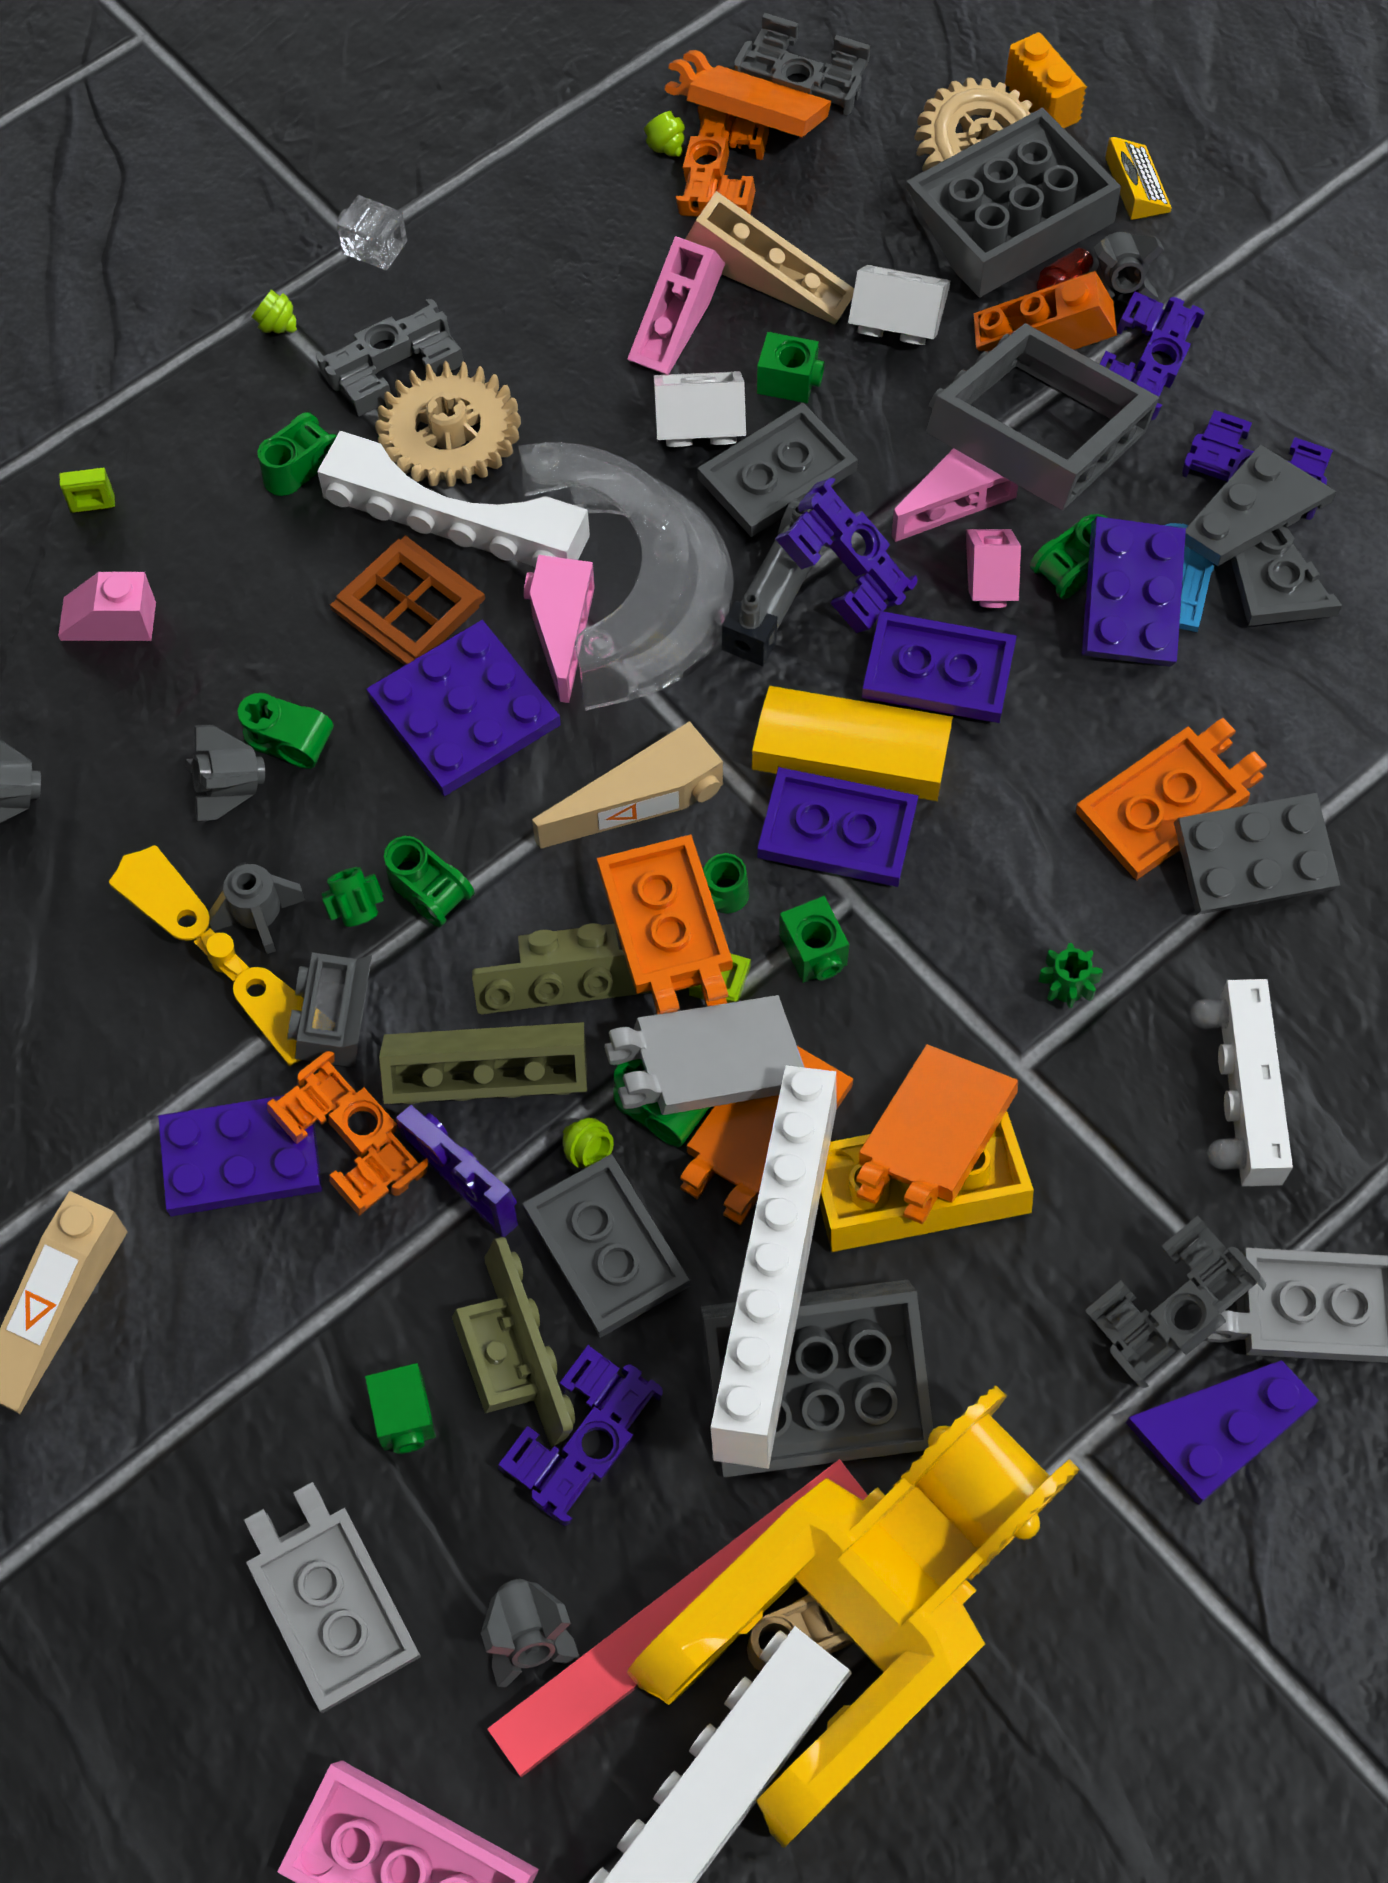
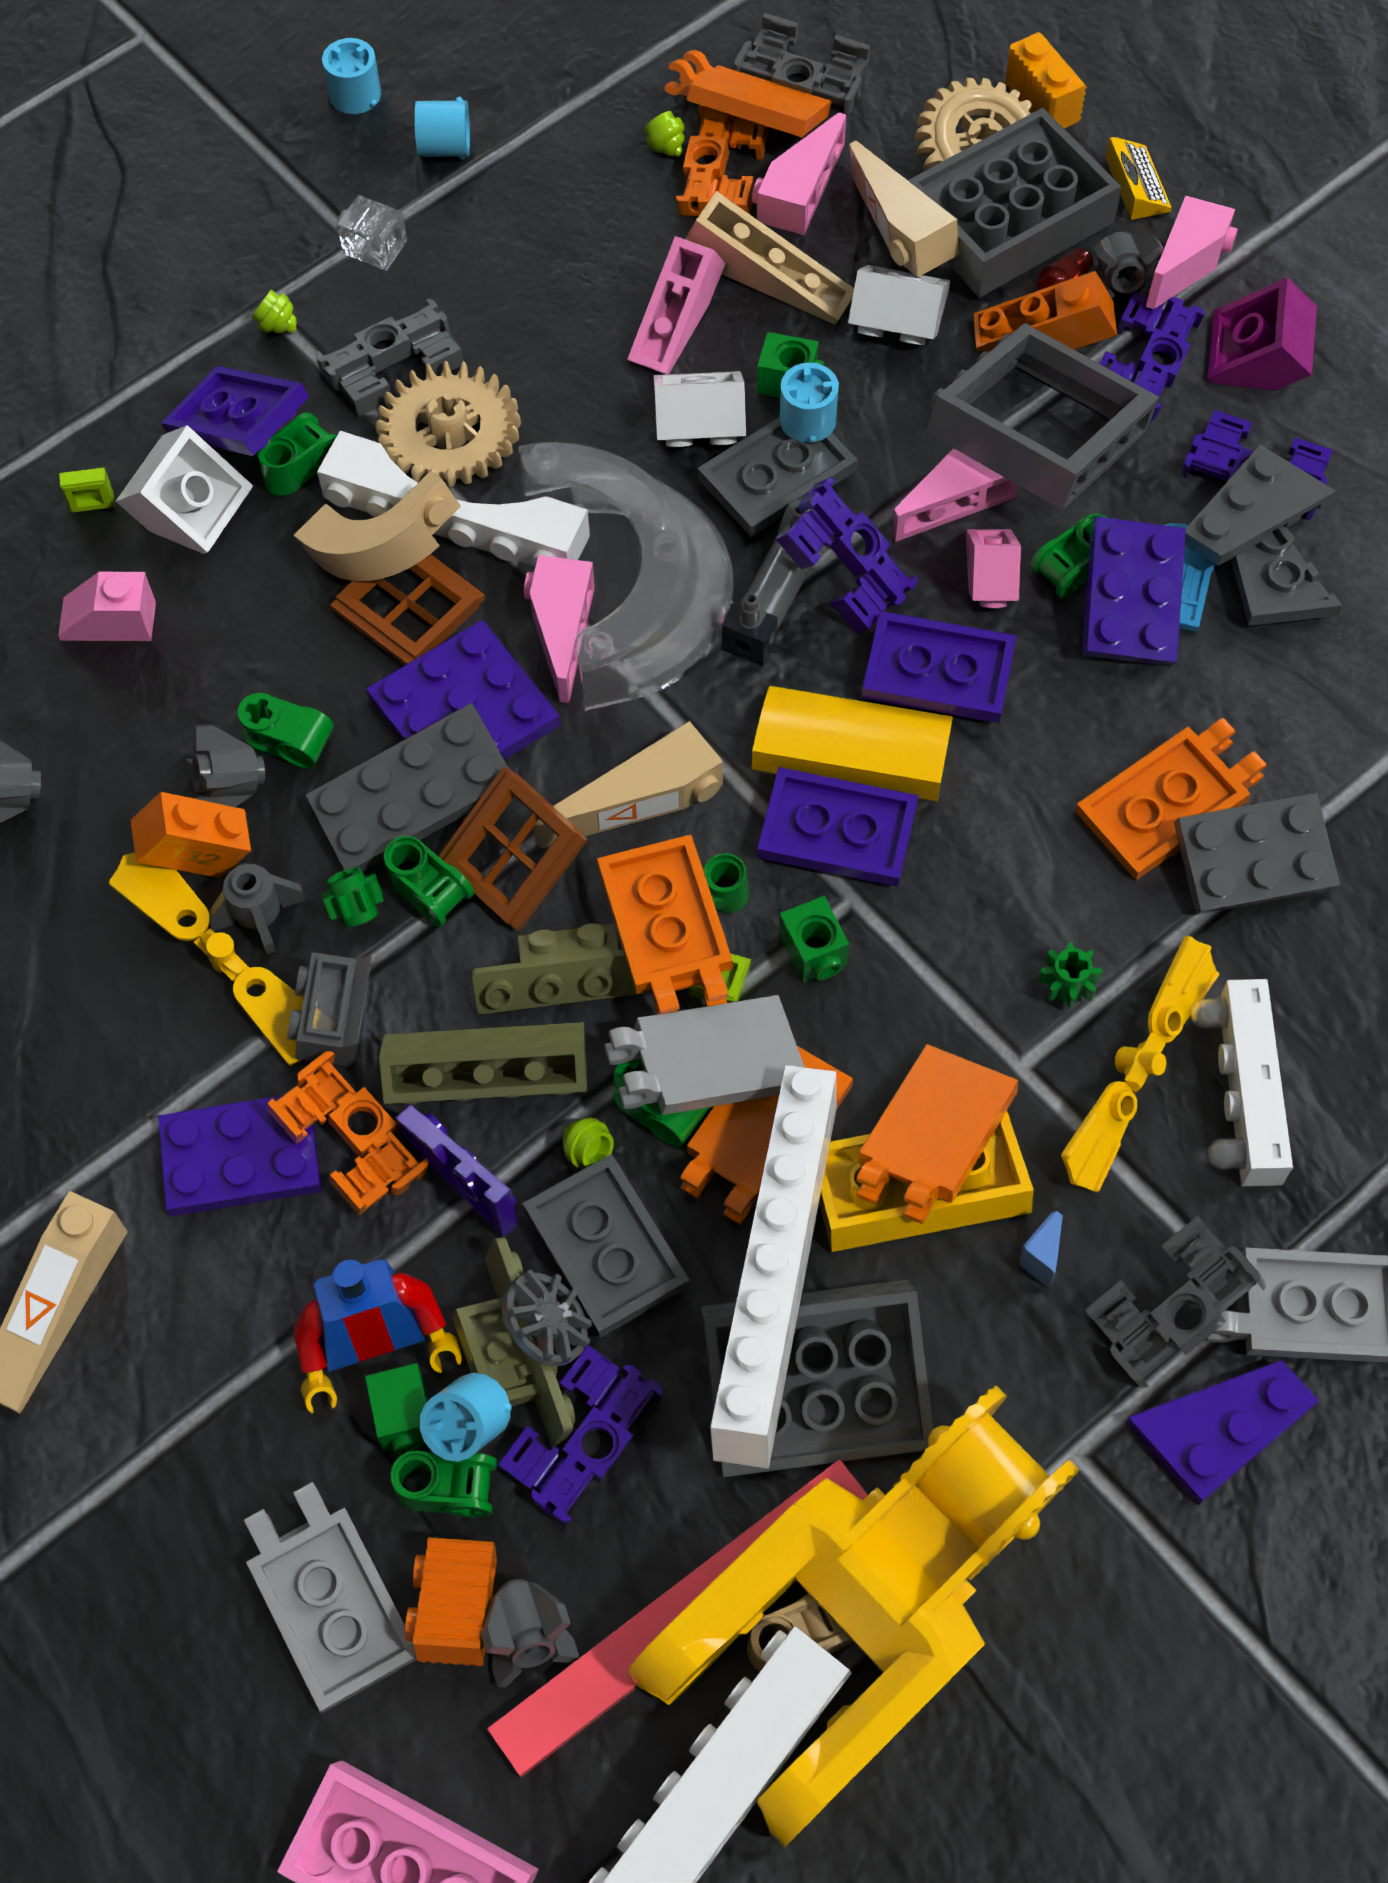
(184, 491): none -> white slope
(190, 835): none -> orange brick
(237, 409): none -> dark purple plate
(351, 75): none -> medium azure piece
(364, 1315): none -> torso
(384, 543): none -> tan arch
(408, 788): none -> dark grey plate
(442, 128): none -> medium azure piece
(448, 1484): none -> green piece
(453, 1601): none -> orange brick
(465, 1417): none -> medium azure piece
(542, 875): none -> dark orange piece
(546, 1318): none -> dark grey wheel
(799, 177): none -> bright pink slope
(808, 402): none -> medium azure piece
(910, 222): none -> tan slope
(1041, 1250): none -> medium blue slope
(1099, 1135): none -> yellow piece
(1192, 248): none -> bright pink slope
(1264, 338): none -> magenta slope

